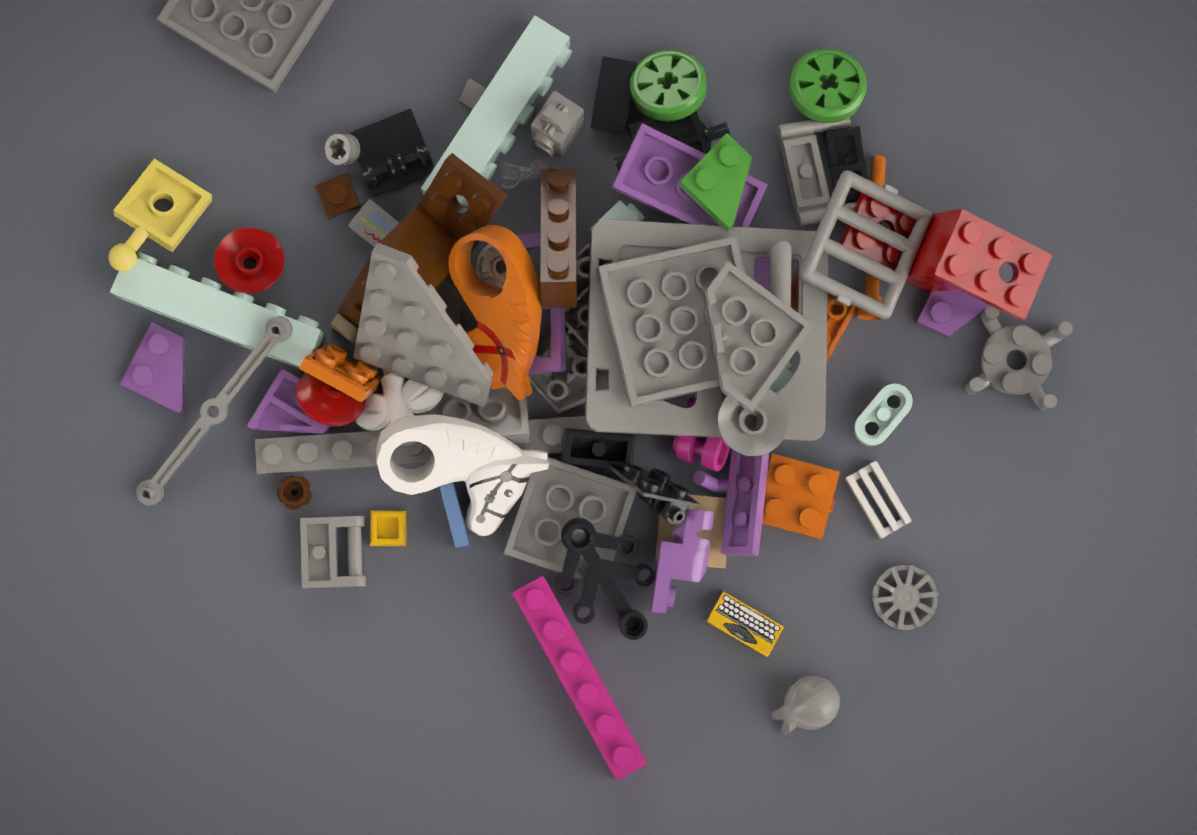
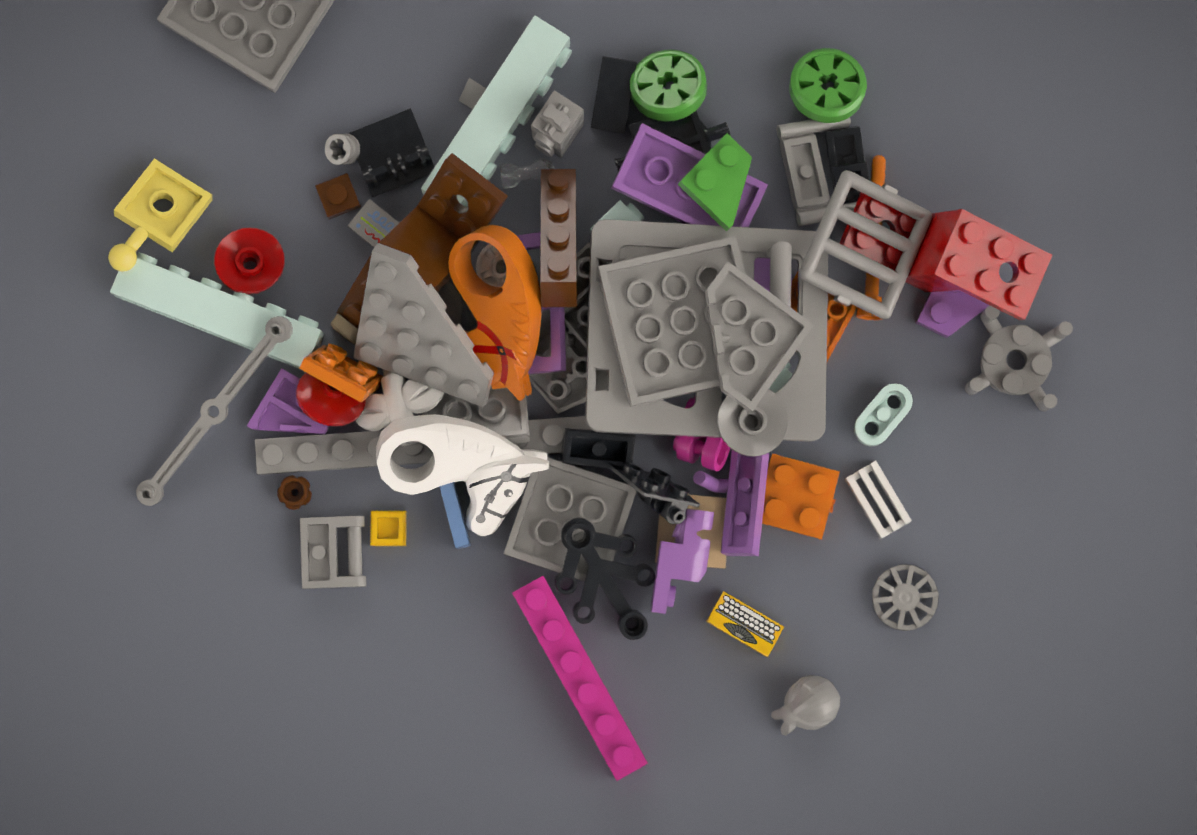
(158, 368): medium lavender wing -> none

